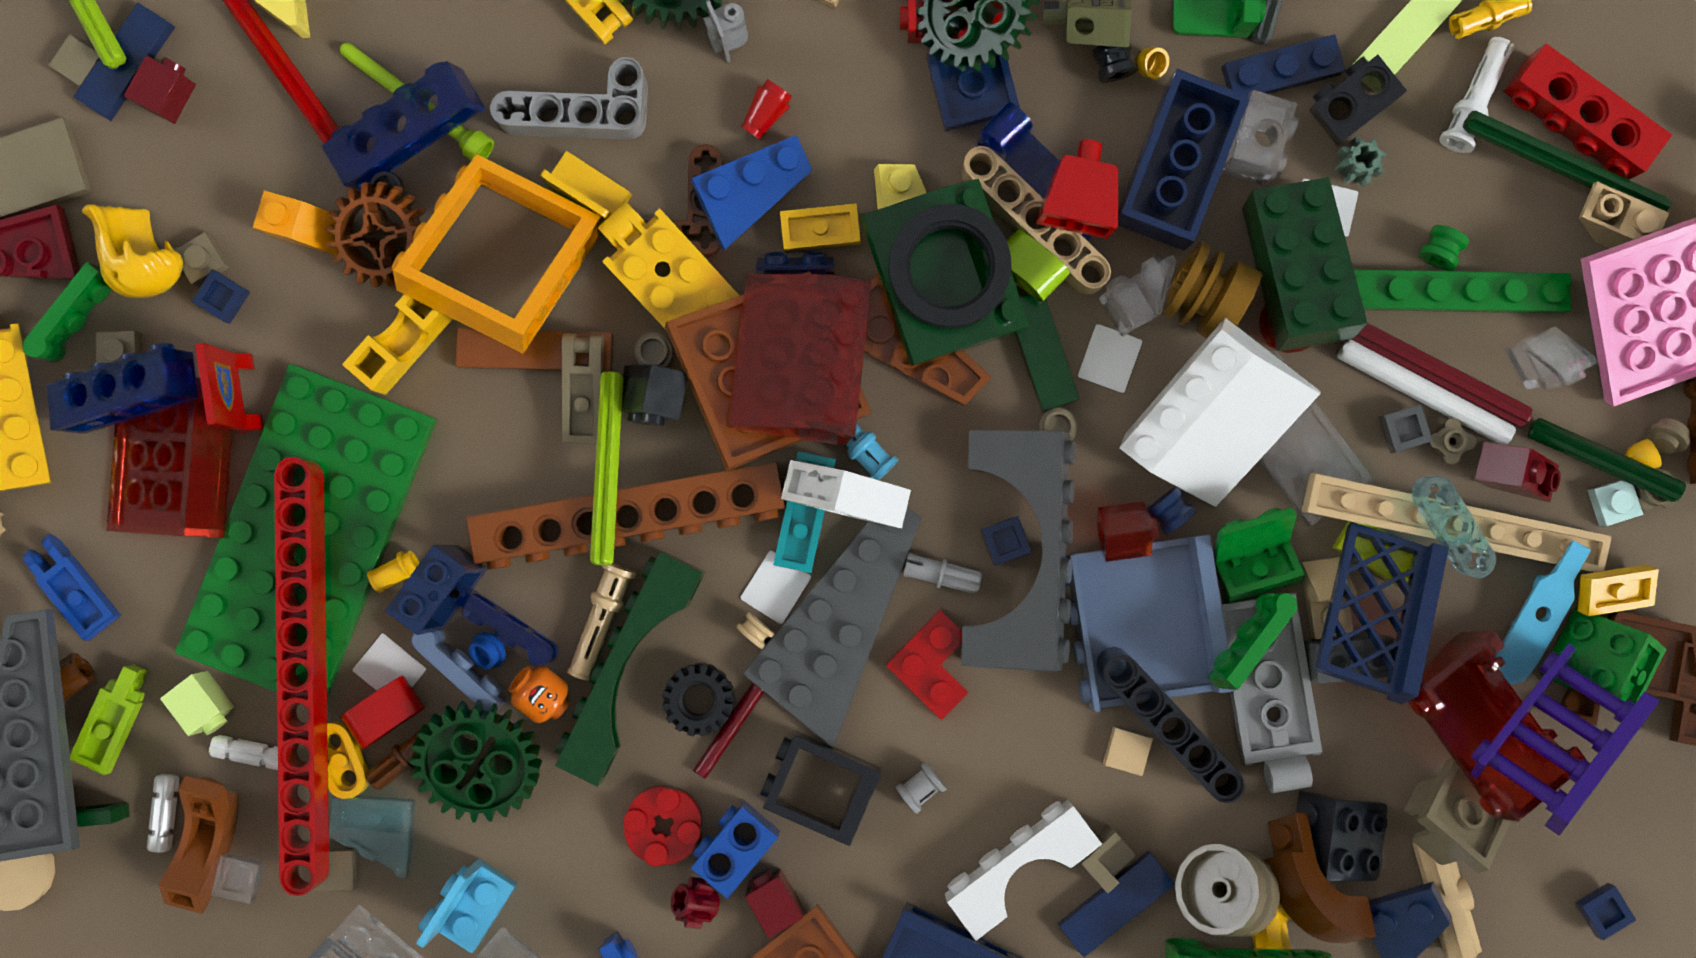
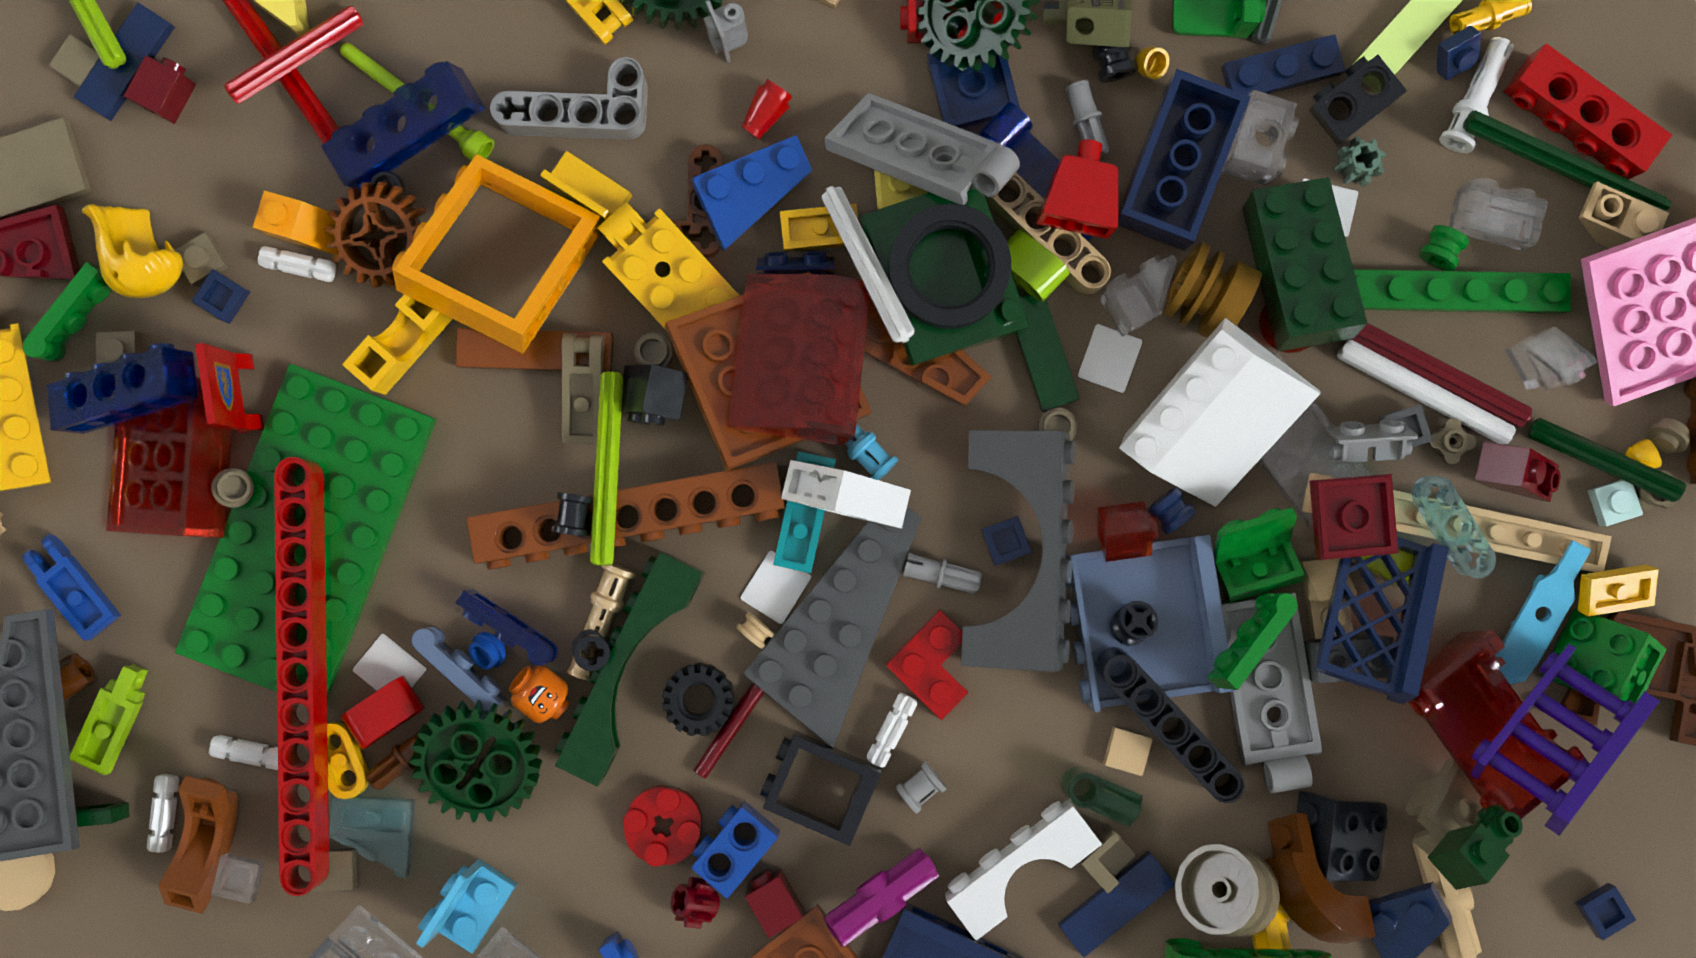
(198, 704): yellowish green brick -> none
(232, 488): none -> dark tan plate
(293, 54): none -> axle
(297, 264): none -> white axle
(393, 571): yellow pin -> none
(426, 598): dark blue window -> none
(571, 514): none -> black bush
(600, 656): none -> black bush
(868, 265): none -> white axle
(880, 897): none -> magenta piece
(891, 730): none -> white axle
(913, 144): none -> light grey hinge
(1086, 114): none -> light grey axle
(1103, 796): none -> clear green piece
(1141, 617): none -> black wheel
(1353, 516): none -> dark red tile
(1389, 441): none -> light grey hinge
(1458, 52): none -> dark blue plate
(1478, 851): none -> dark green brick
(1498, 214): none -> clear brick

